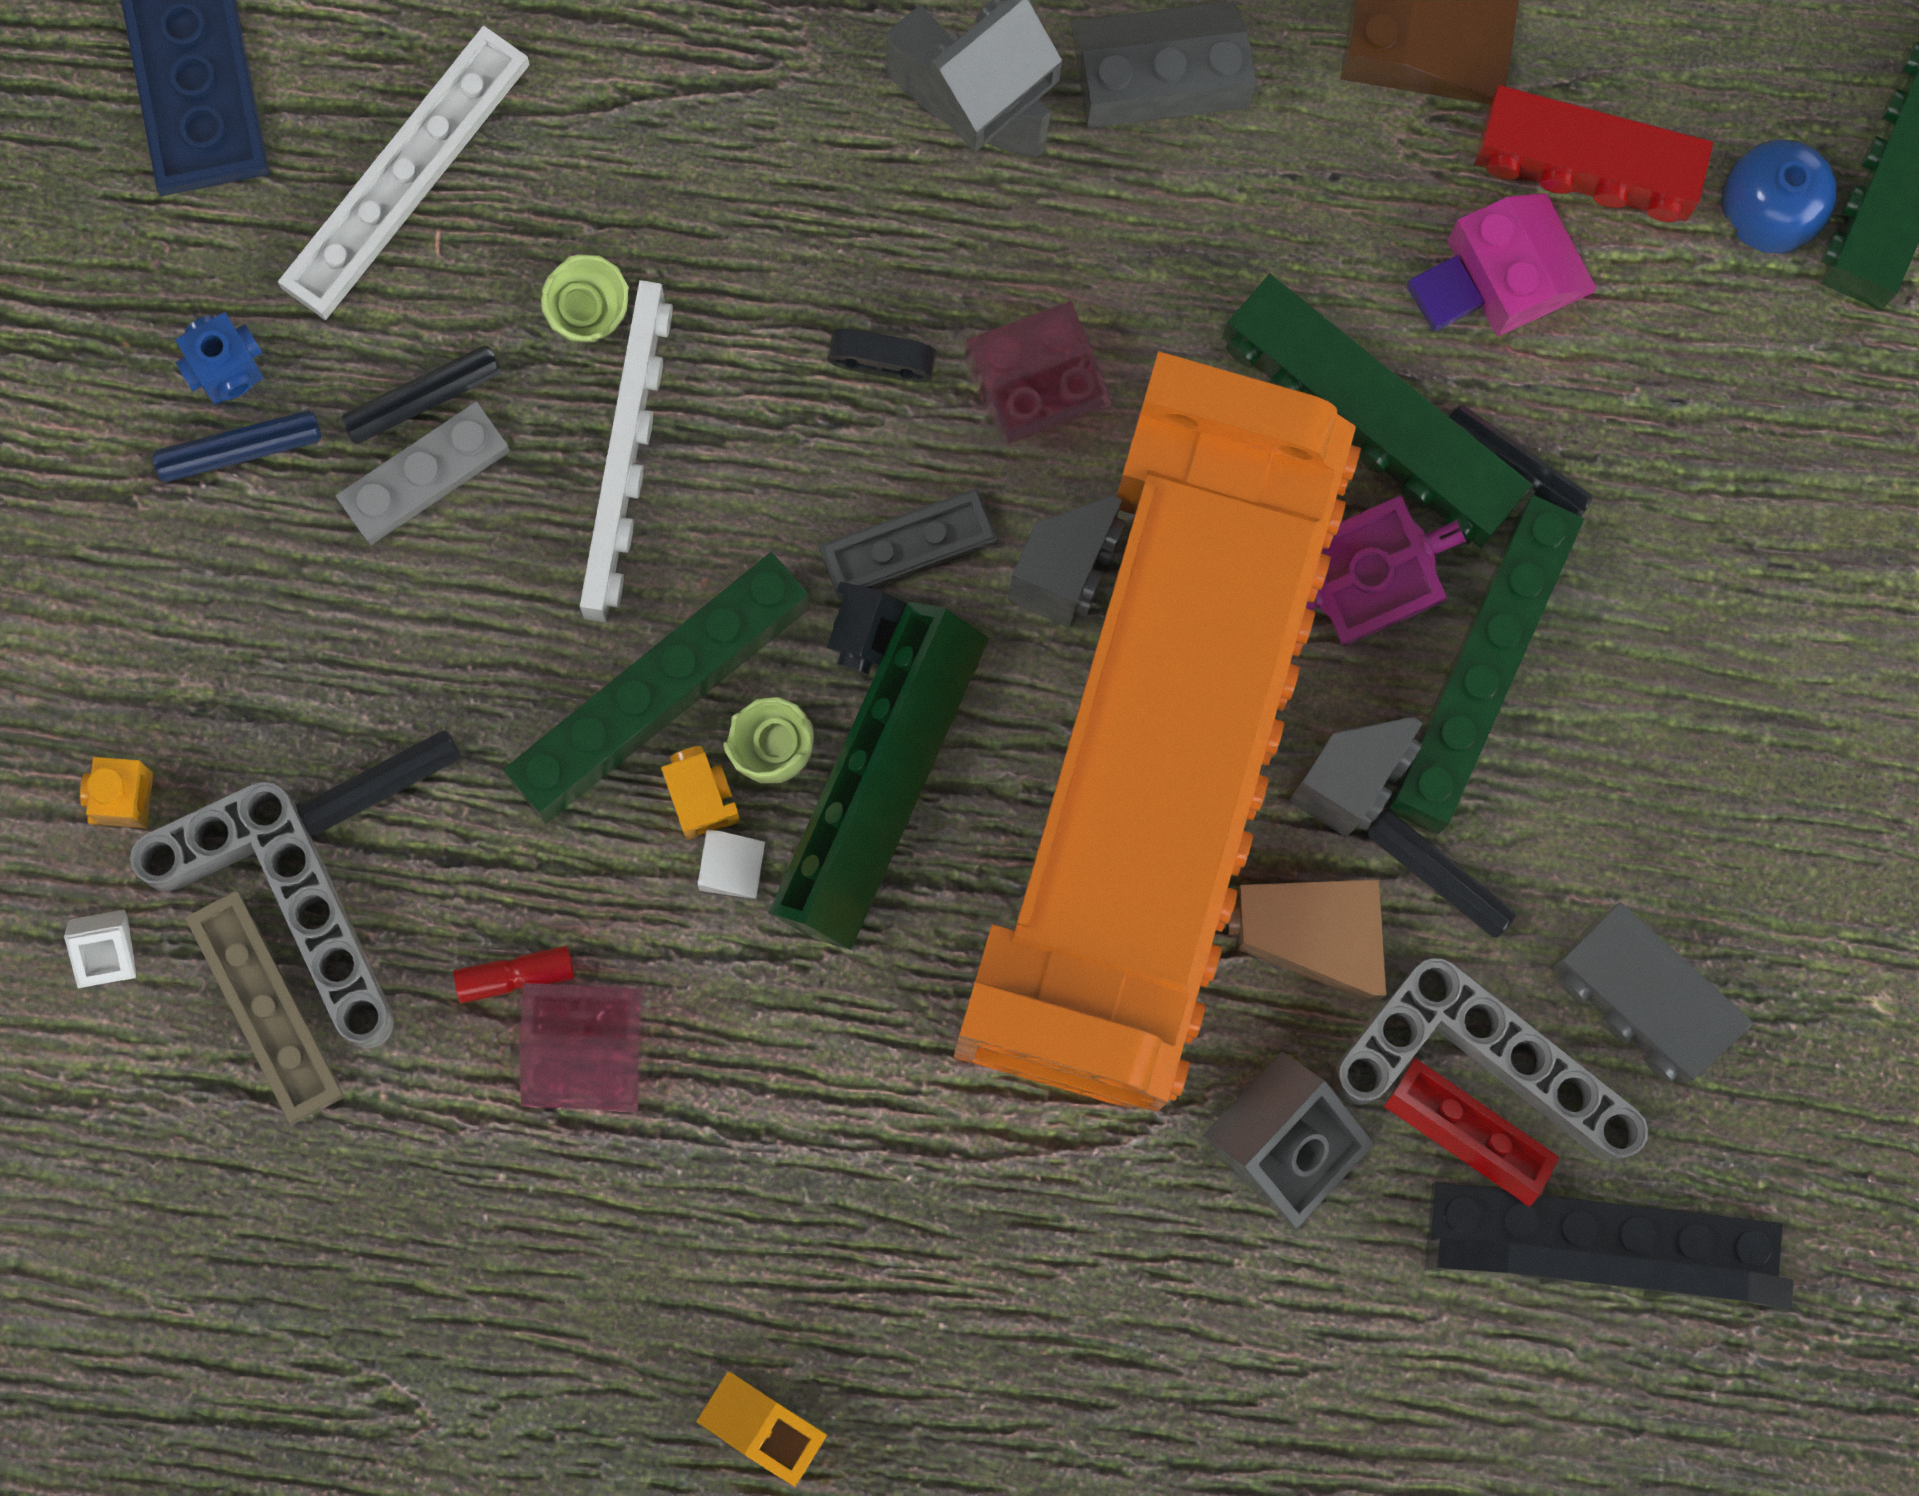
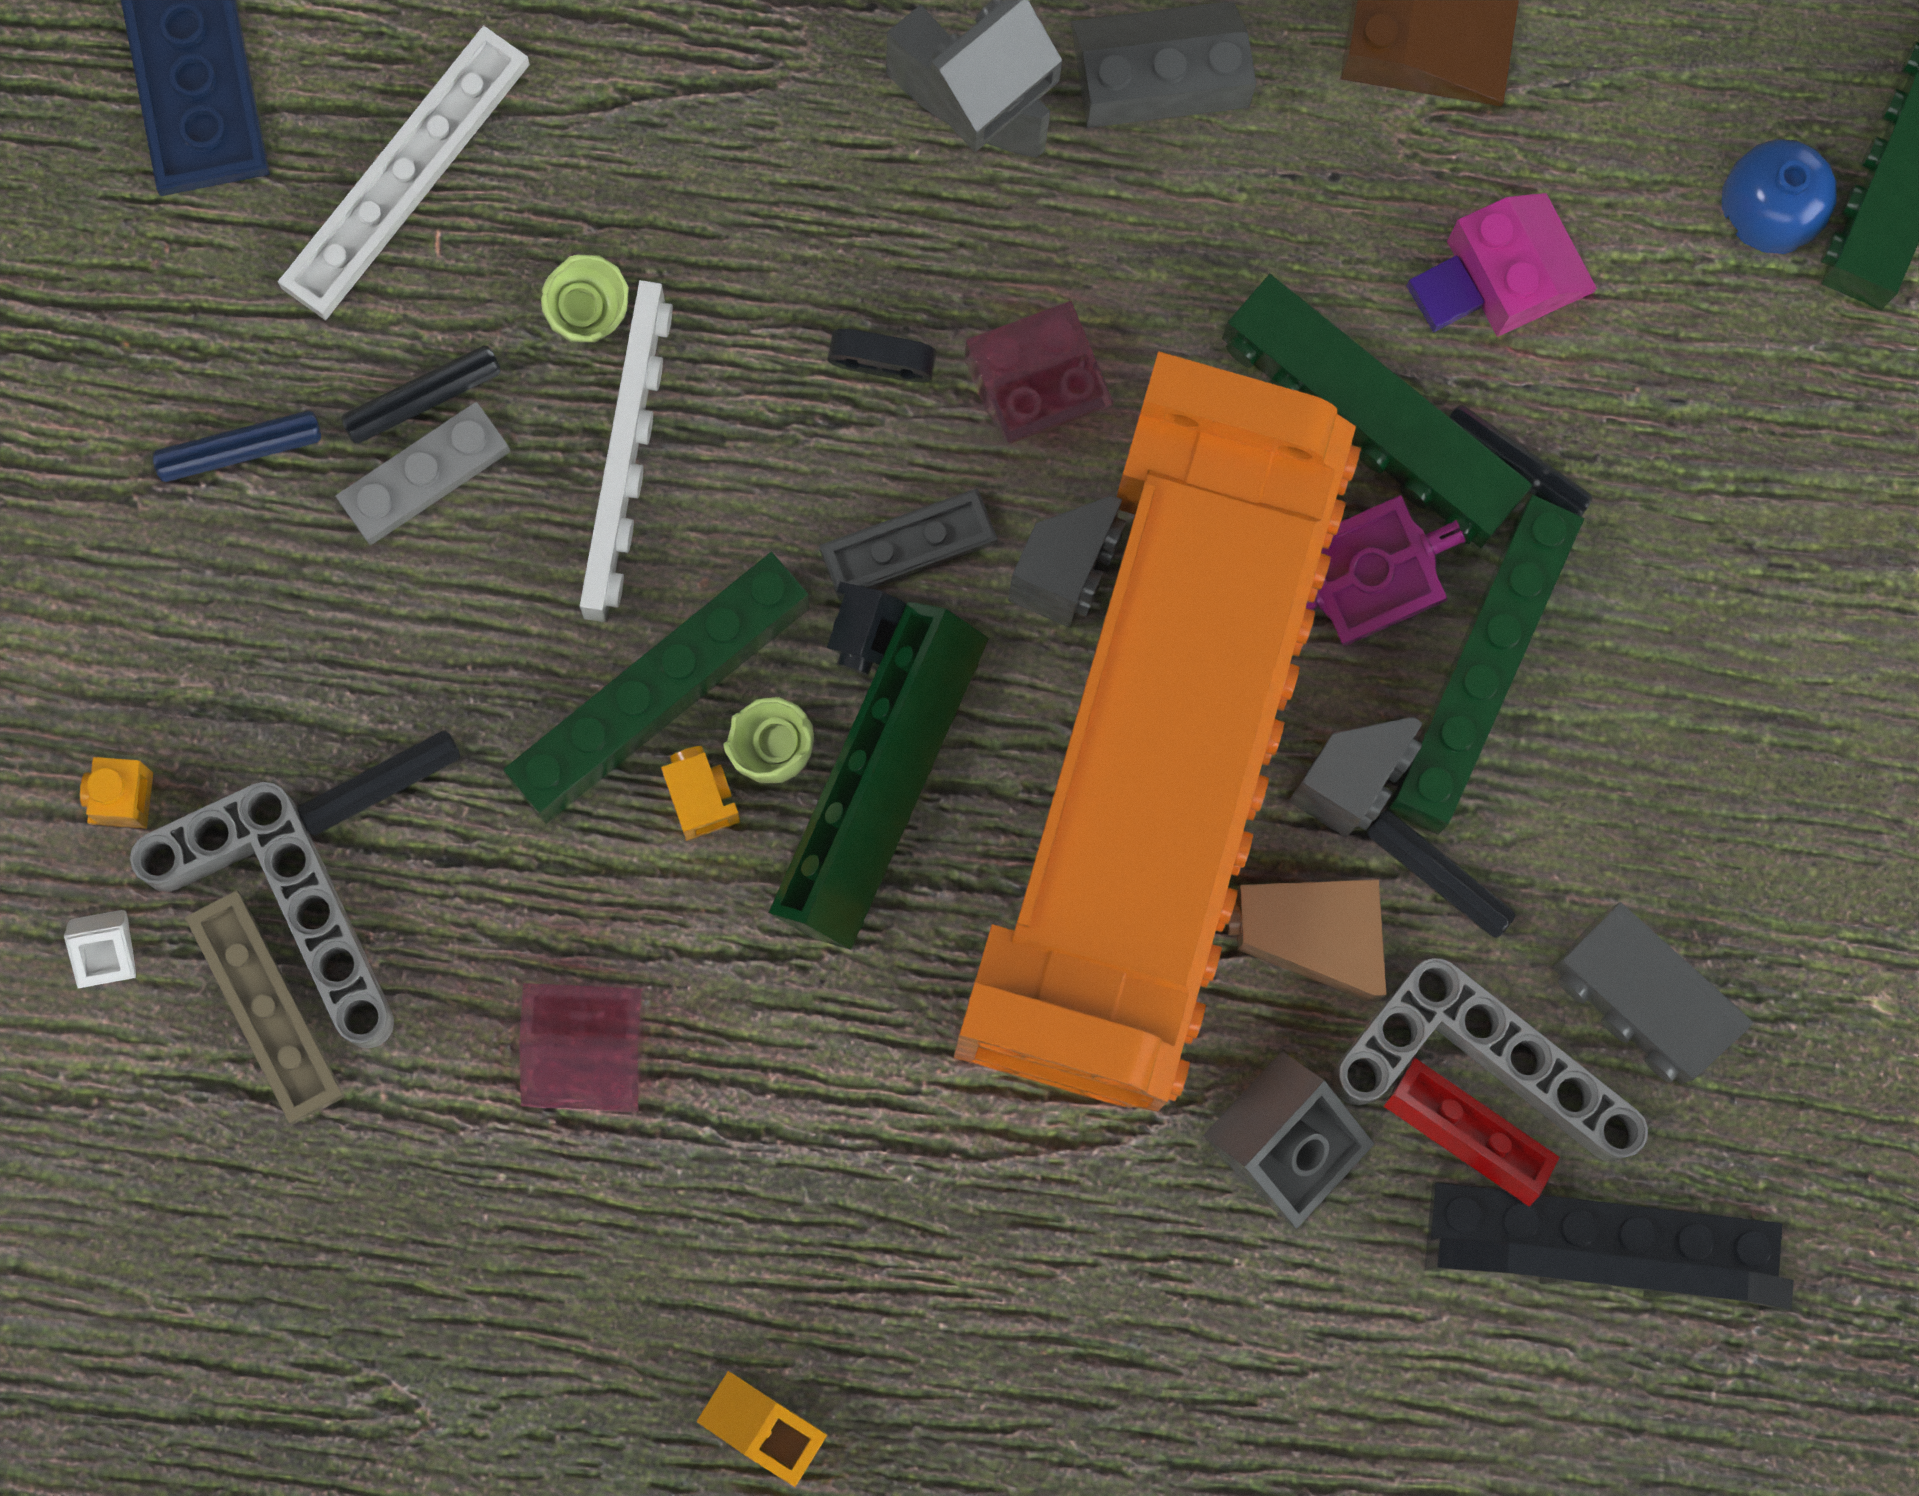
(219, 358): blue brick -> none
(505, 976): red piece -> none
(731, 864): white slope -> none
(1593, 154): red brick -> none

